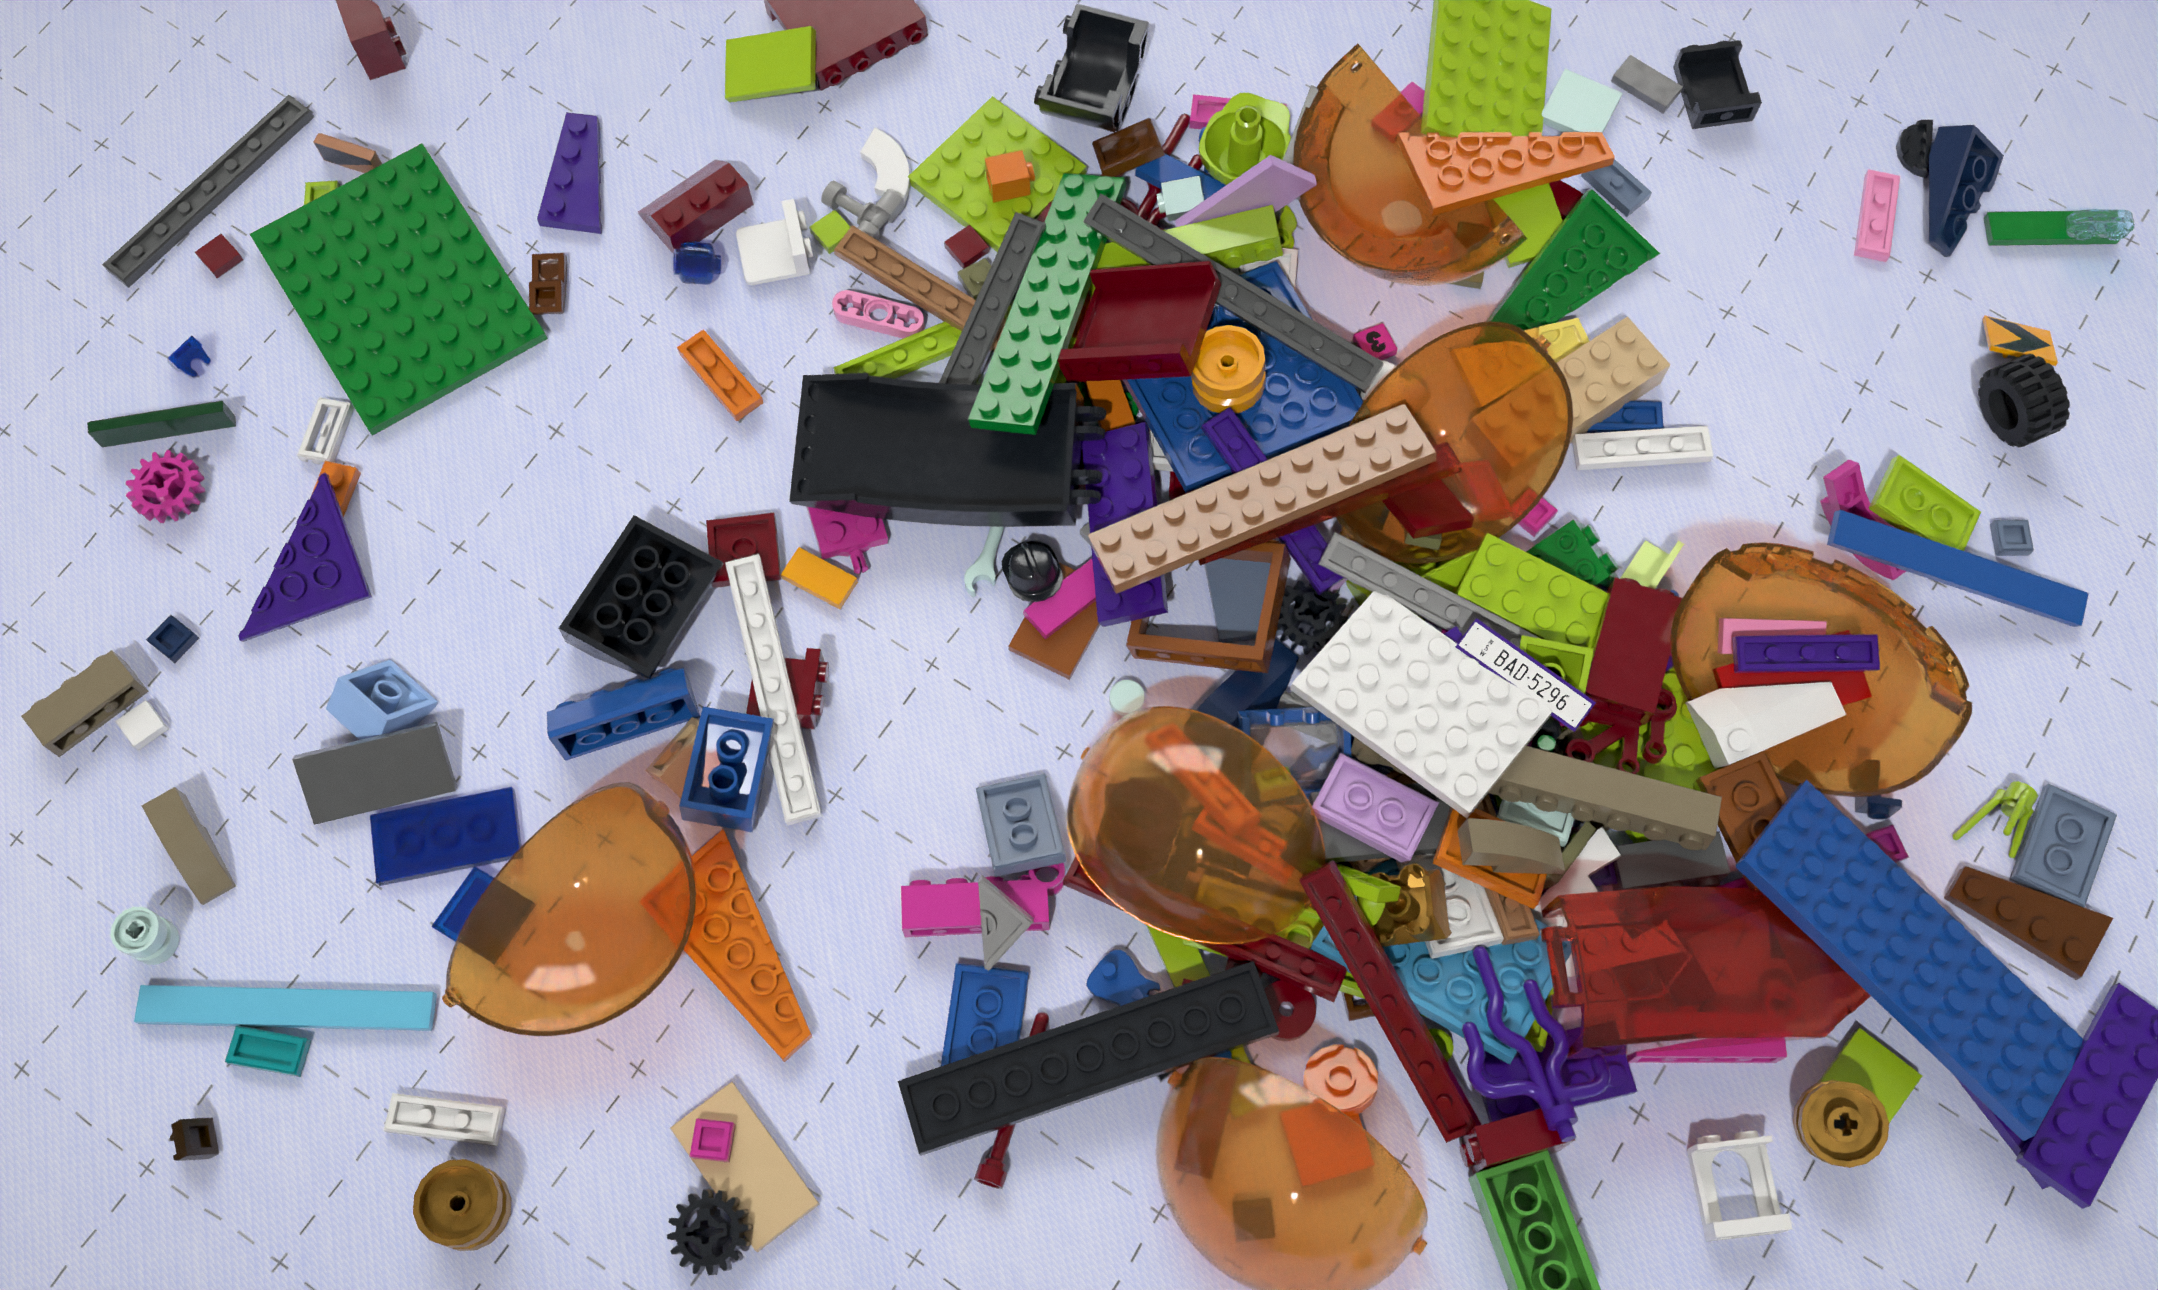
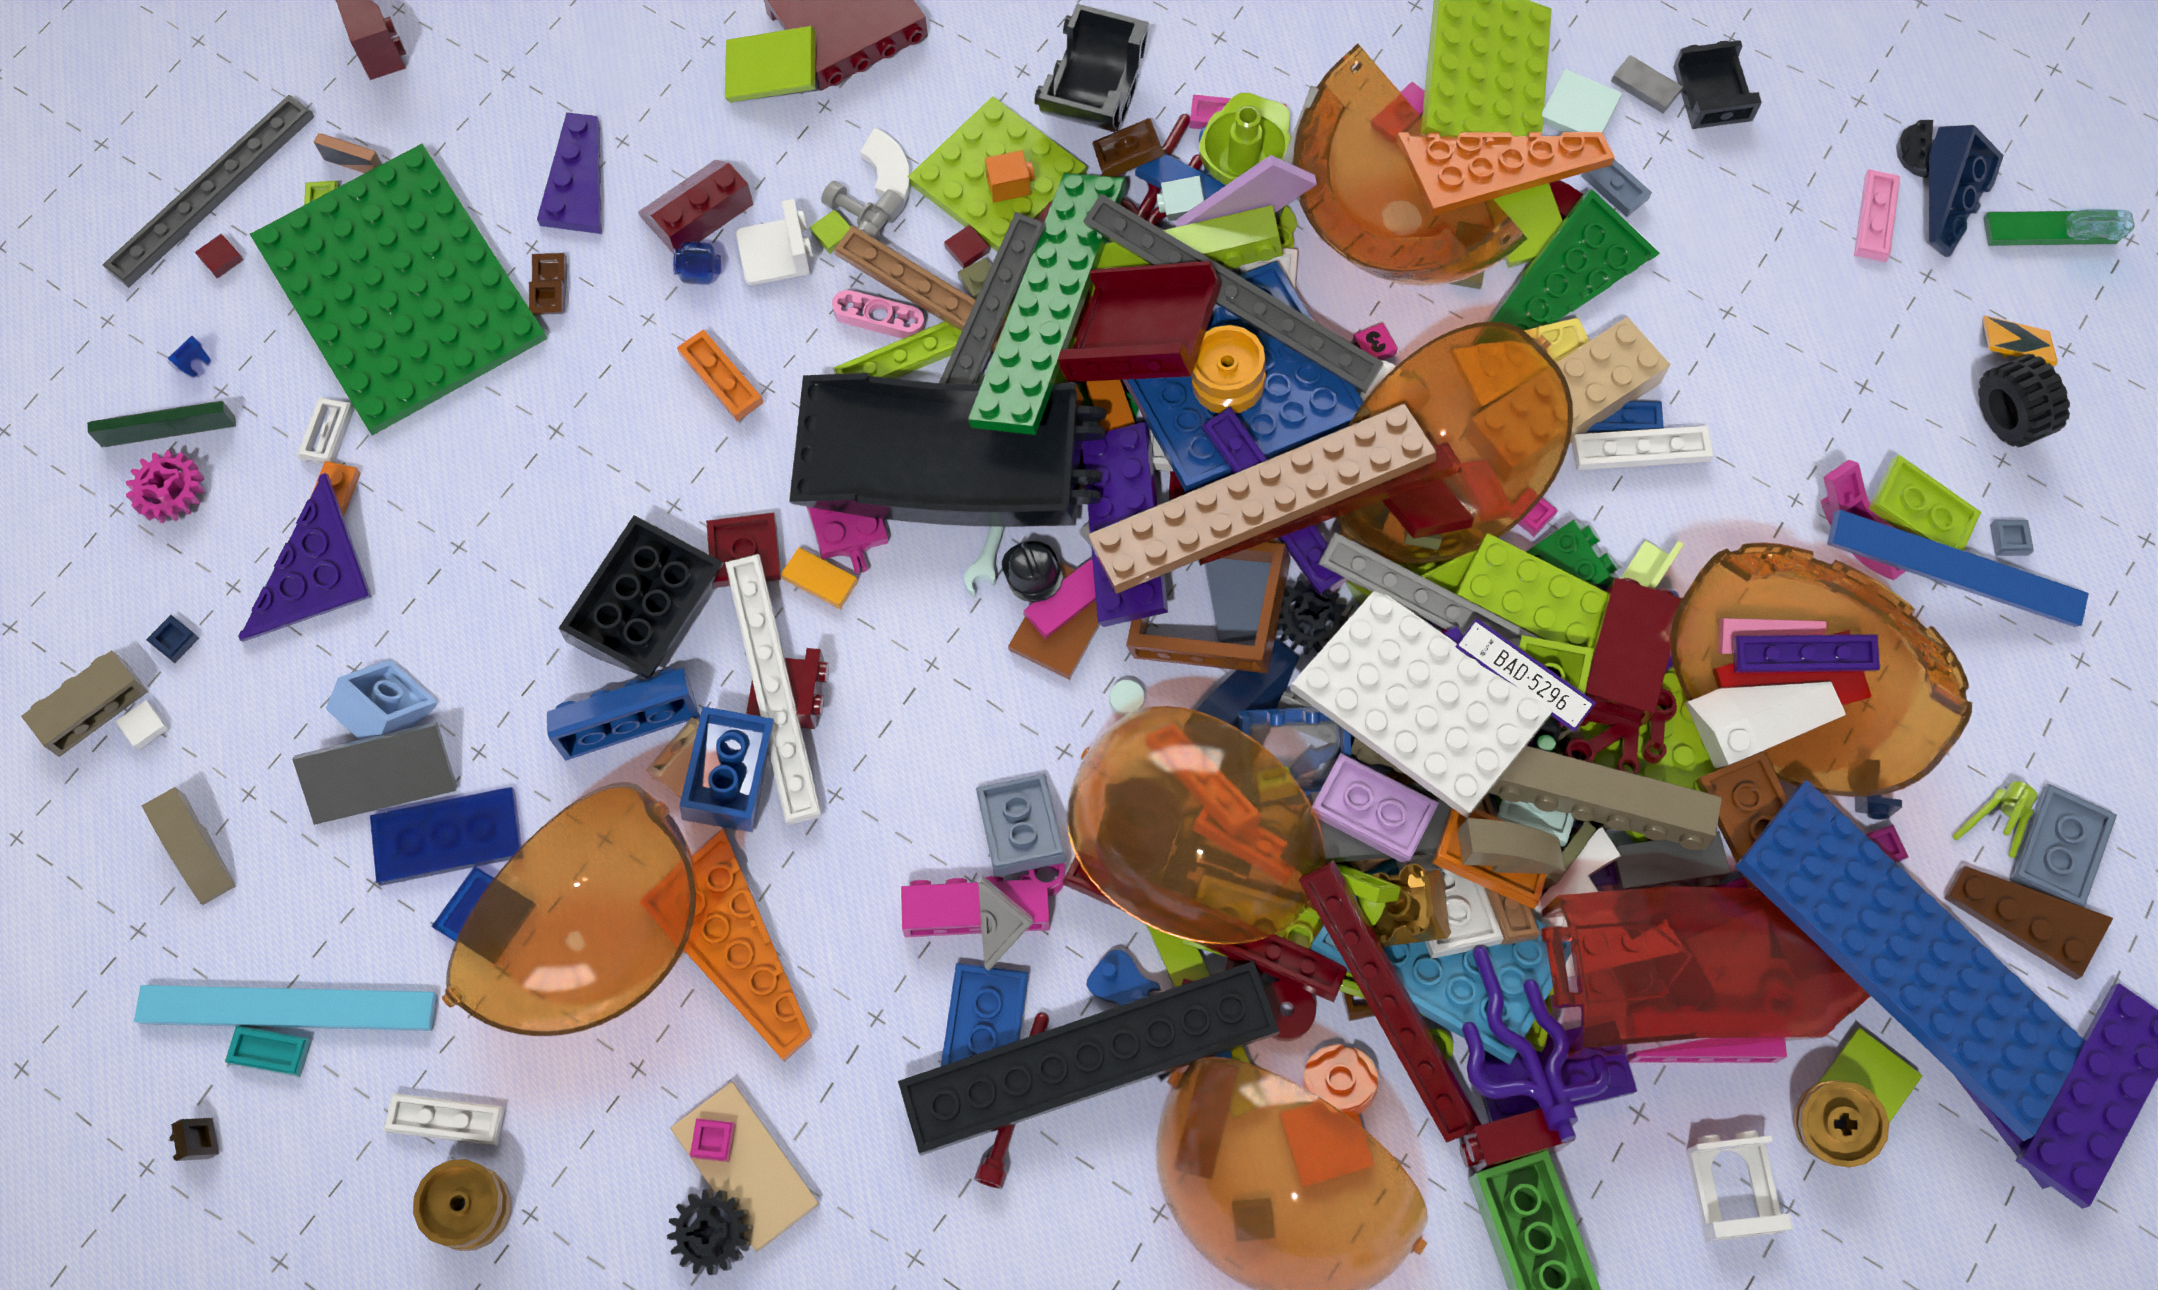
(144, 935): light aqua wheel -> none

